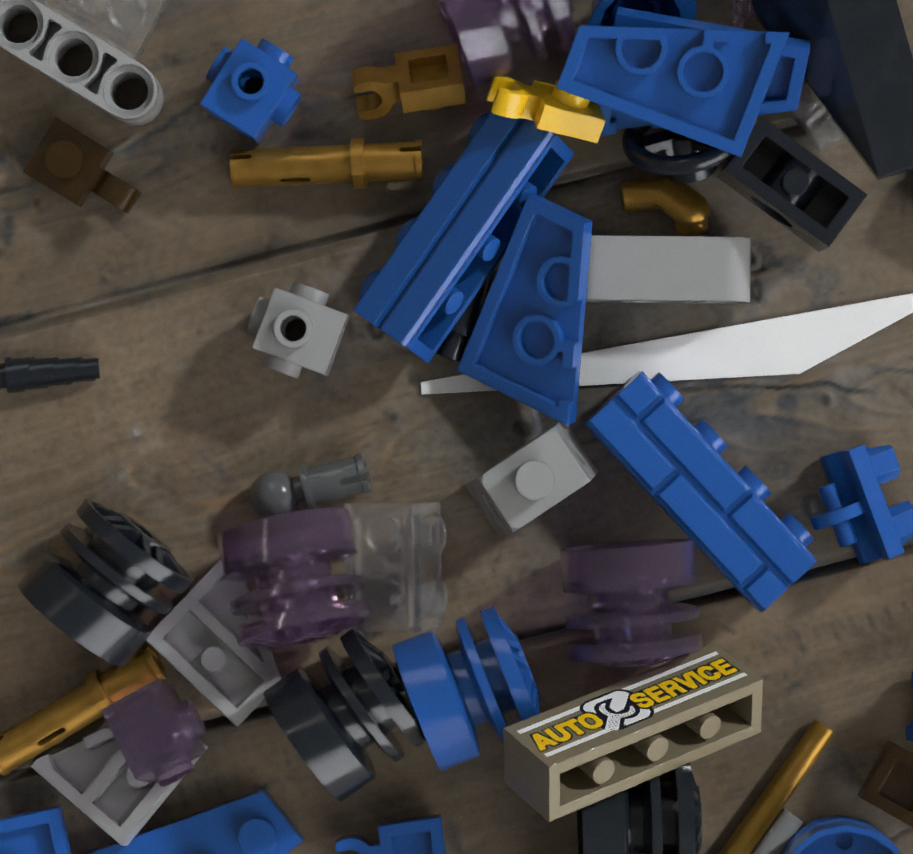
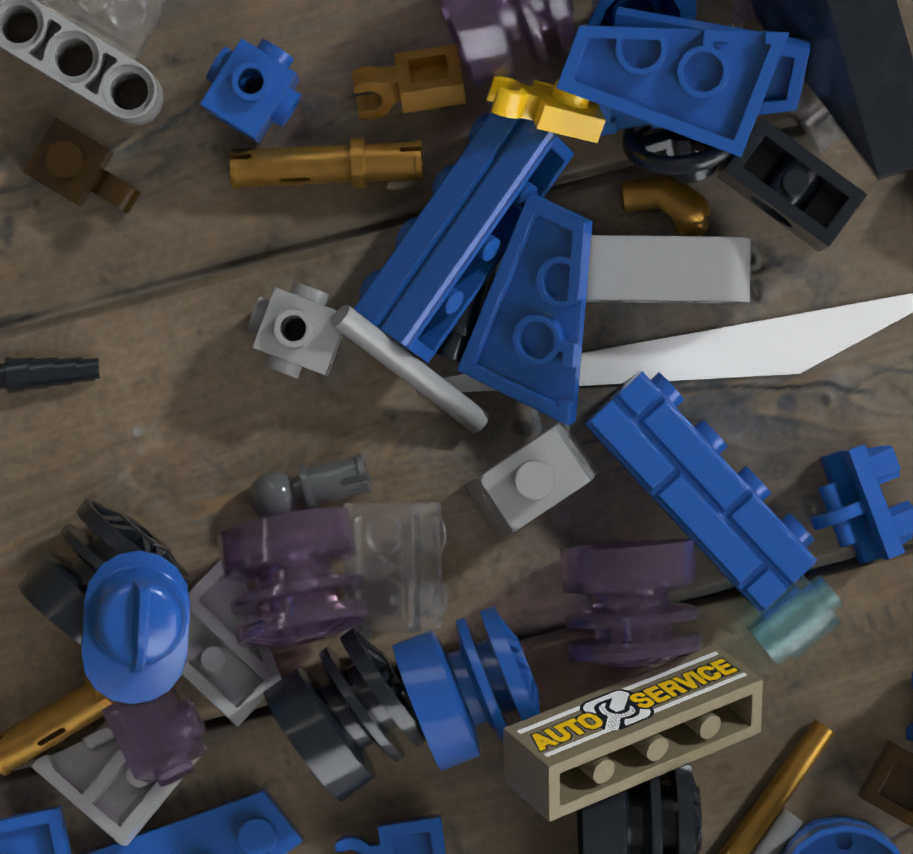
(135, 627): none -> blue piece
(410, 368): none -> light grey bar
(797, 619): none -> clear light blue brick

